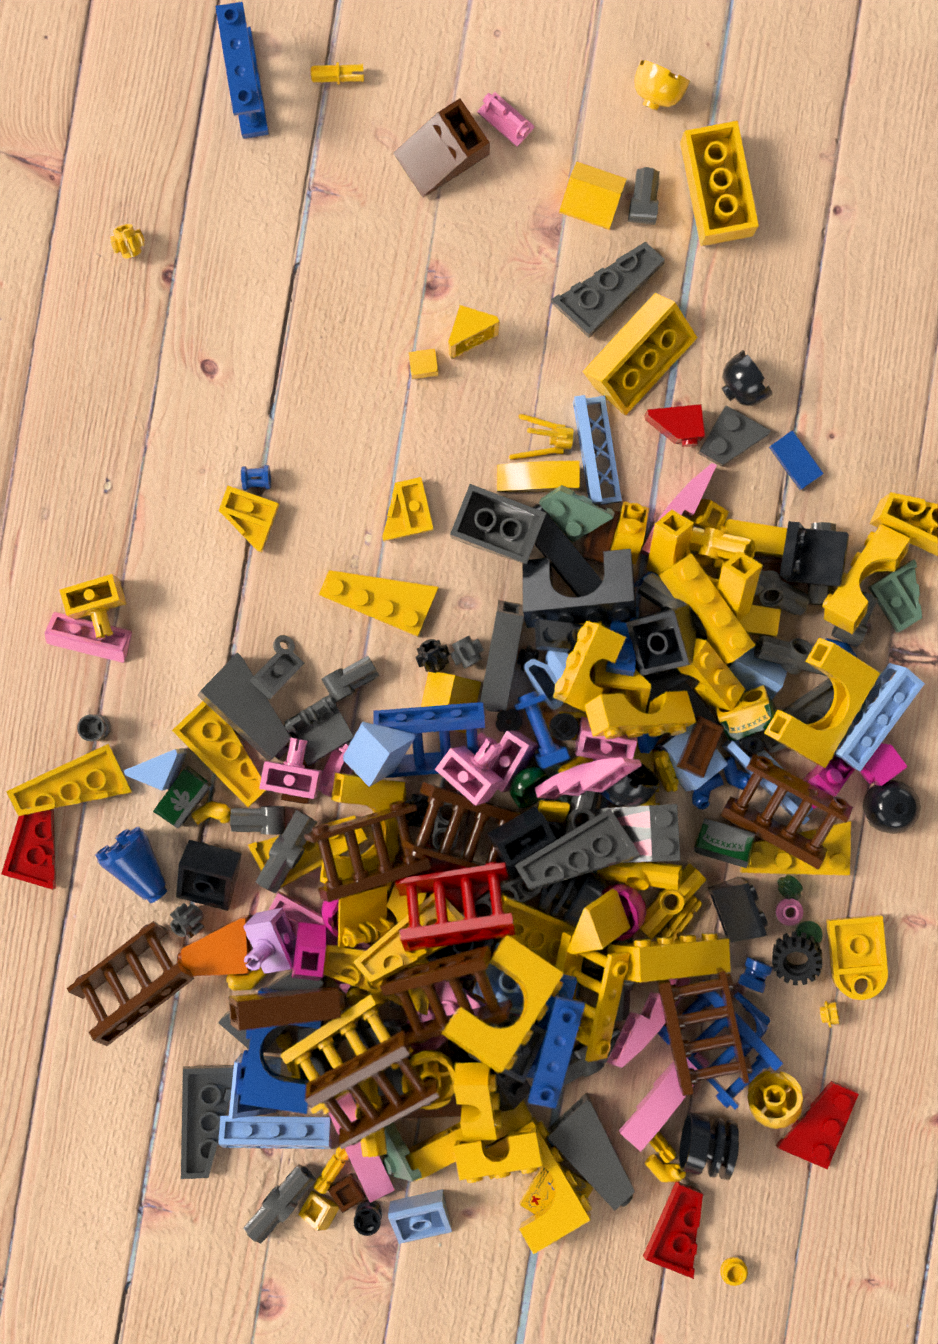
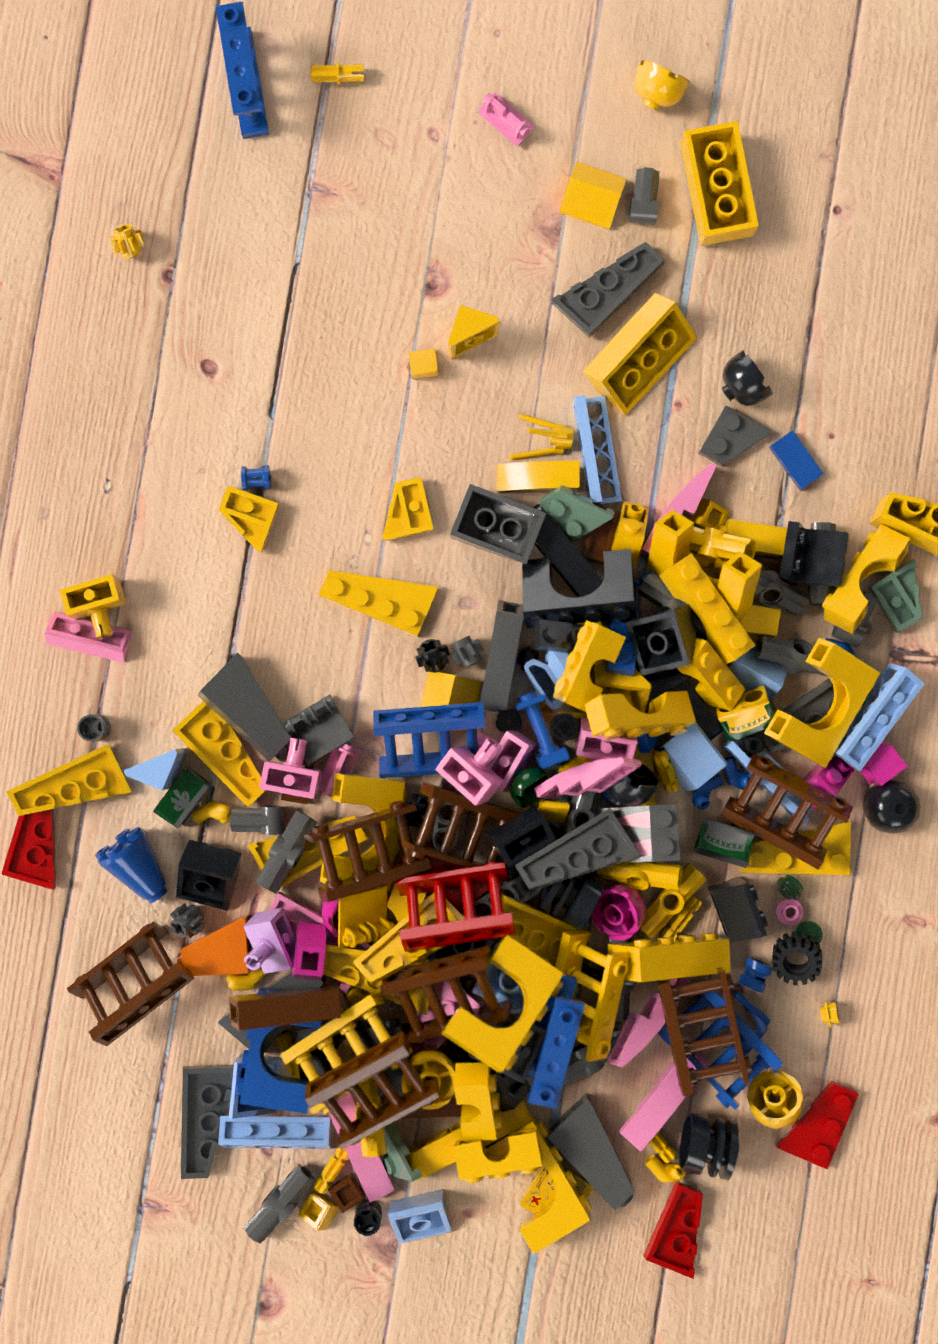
(278, 668): dark grey hinge -> none
(345, 681): dark grey piece -> none
(376, 751): light blue slope -> none
(443, 148): slope -> none
(599, 924): yellow slope -> none
(678, 423): red slope -> none
(700, 747): reddish brown tile -> none
(733, 1271): yellow plate -> none
(858, 952): yellow plate -> none

